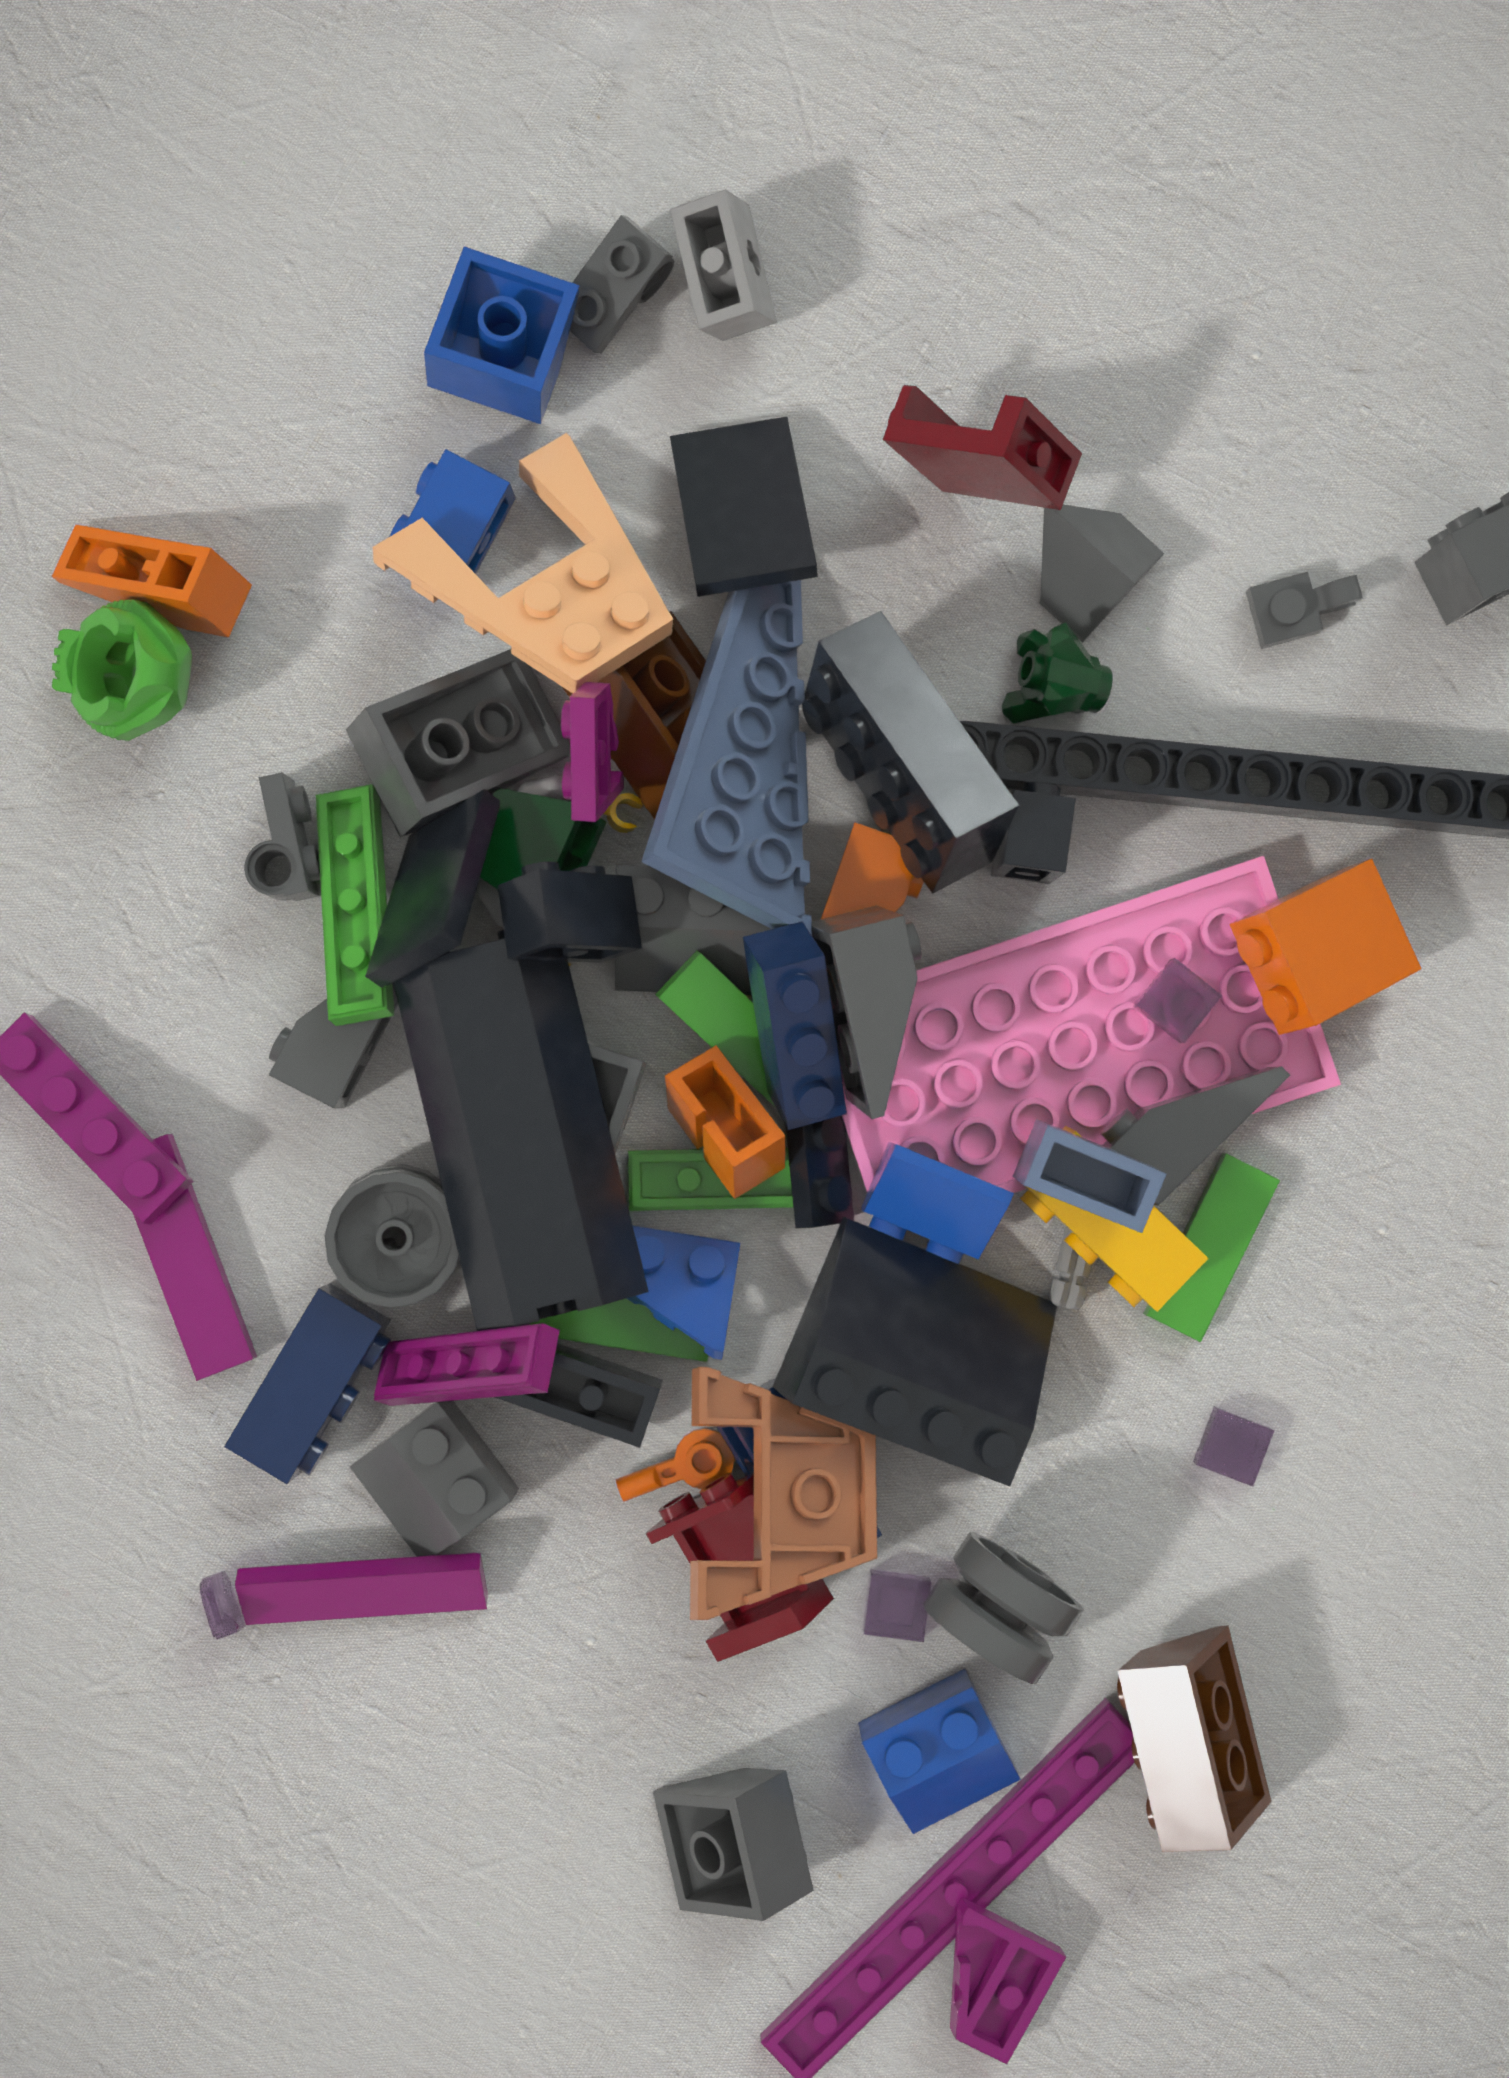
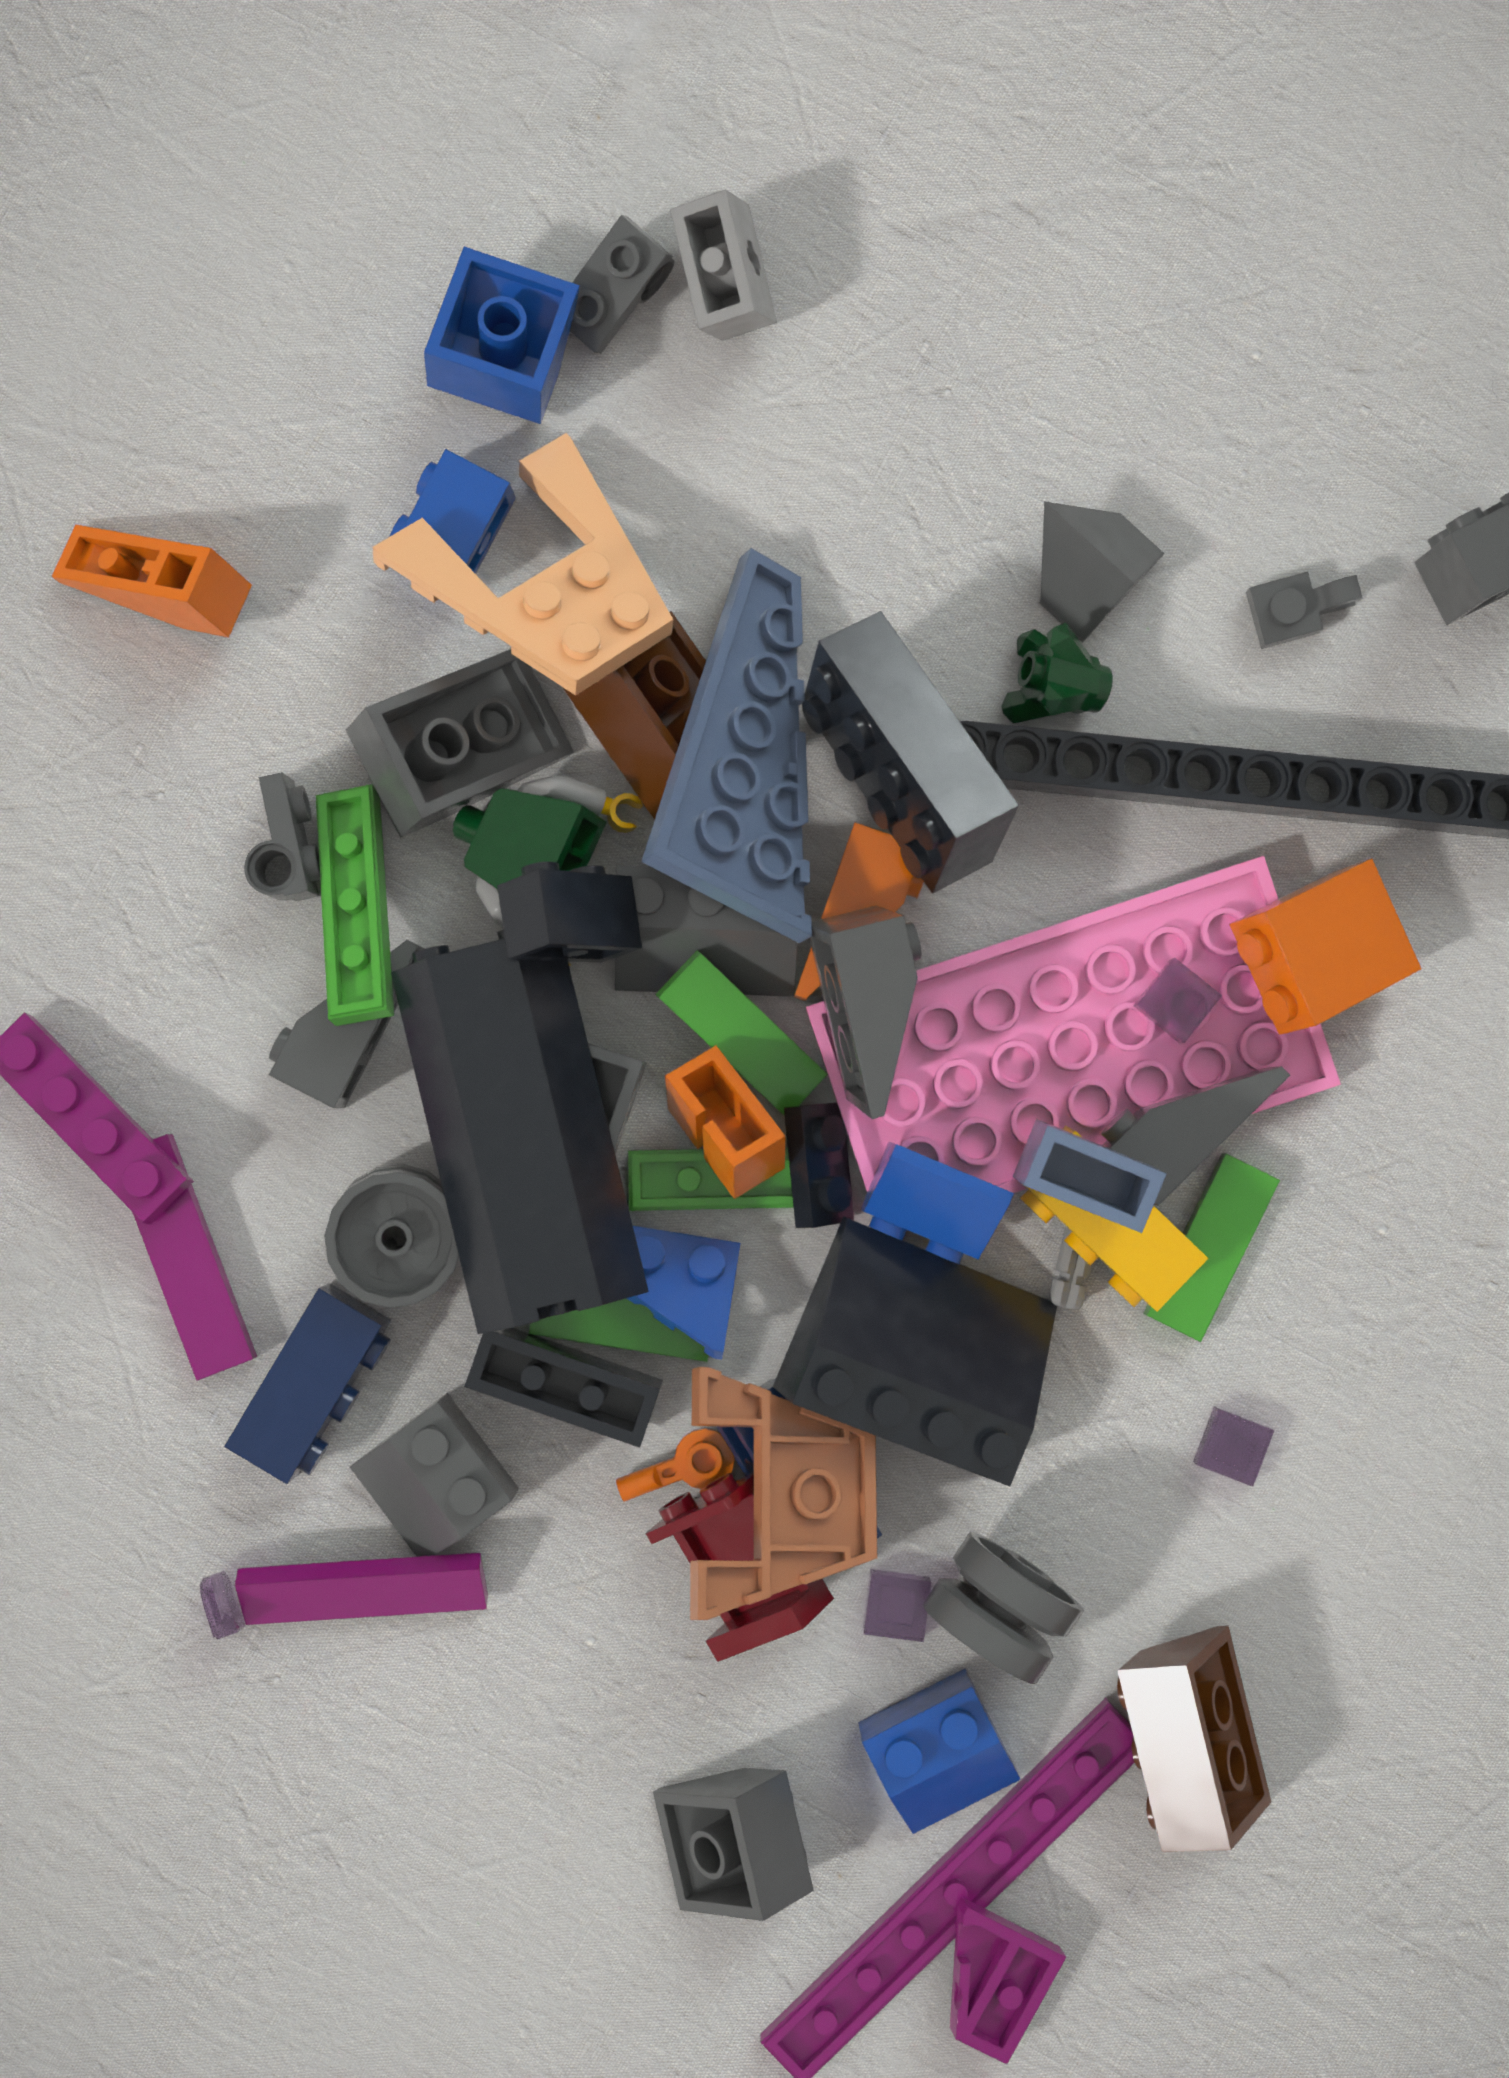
(124, 669): bright green helmet -> none
(434, 889): black tile -> none
(467, 1365): magenta tile -> none
(592, 734): magenta wing -> none
(743, 506): black tile -> none
(795, 1024): dark blue brick -> none
(1014, 462): dark red panel -> none
(1038, 835): black brick -> none

